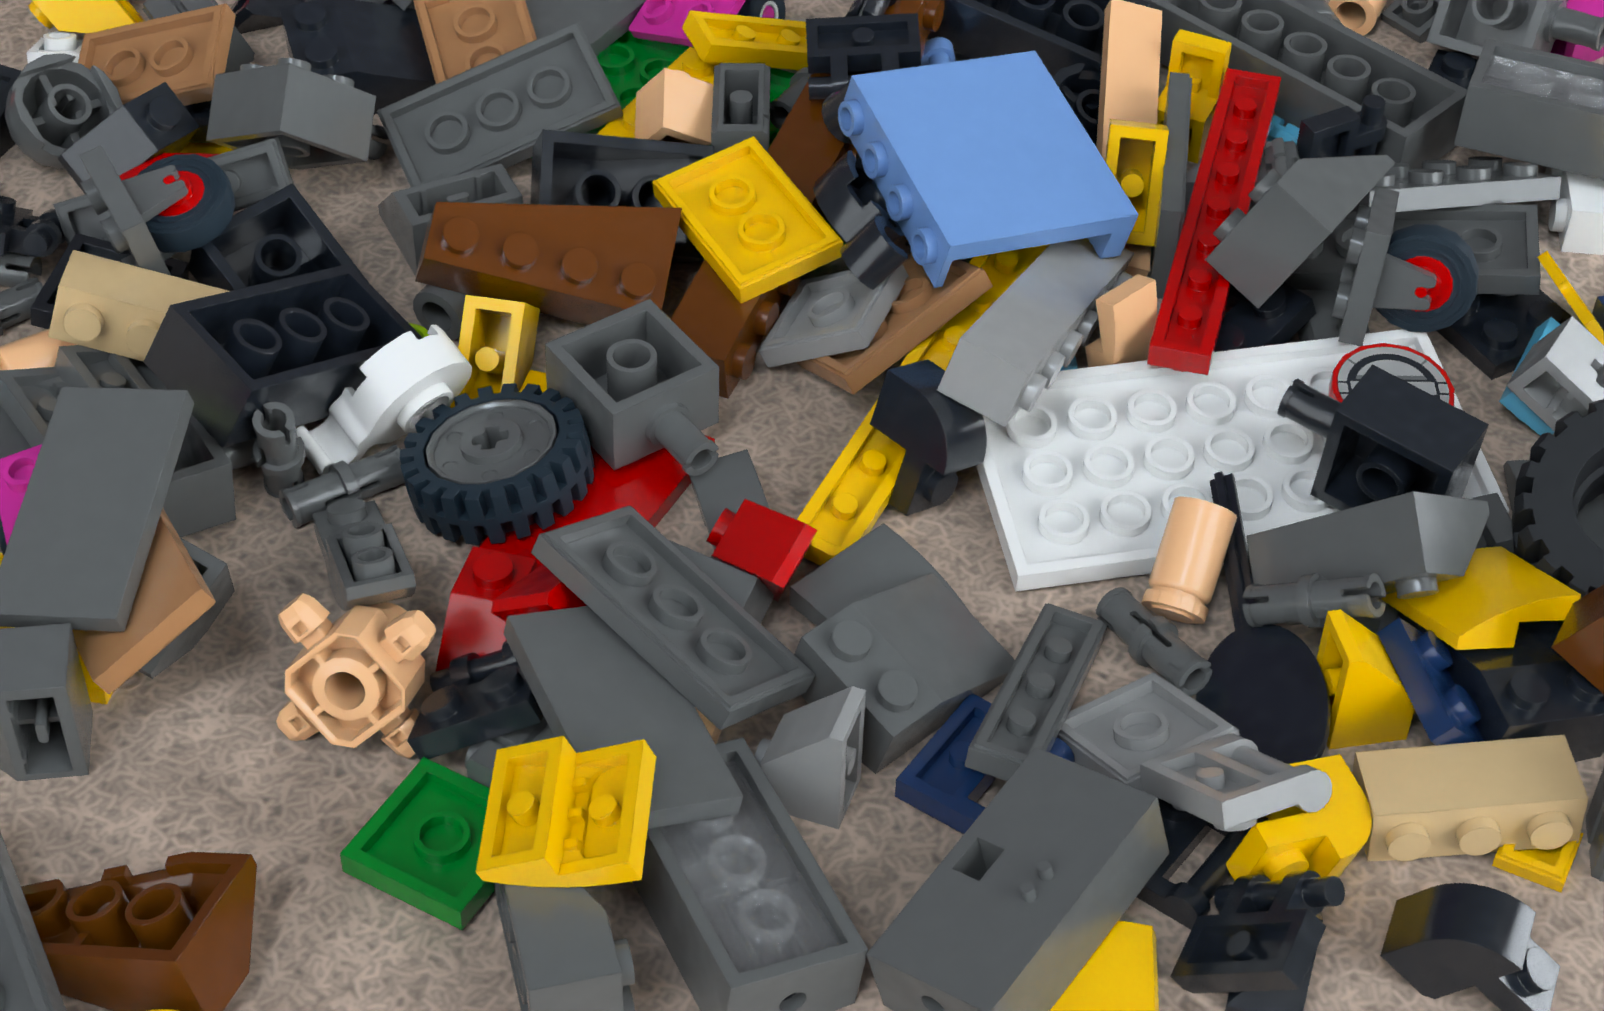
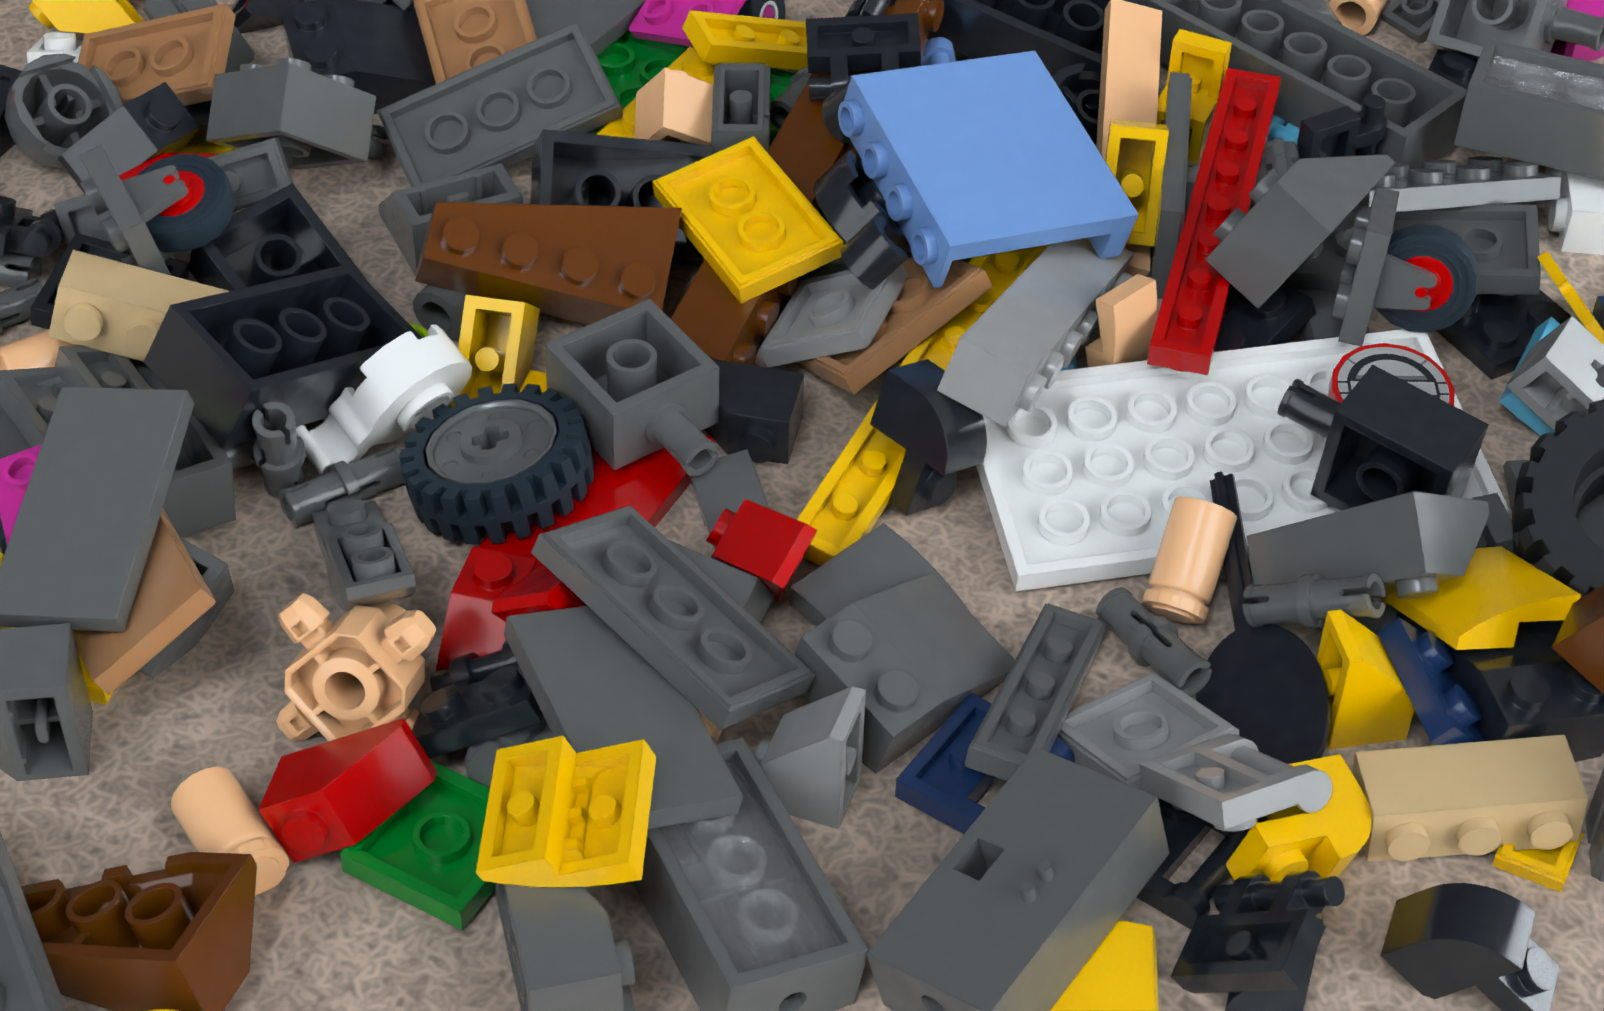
(224, 820): none -> light nougat piece
(344, 788): none -> red slope
(758, 411): none -> black slope

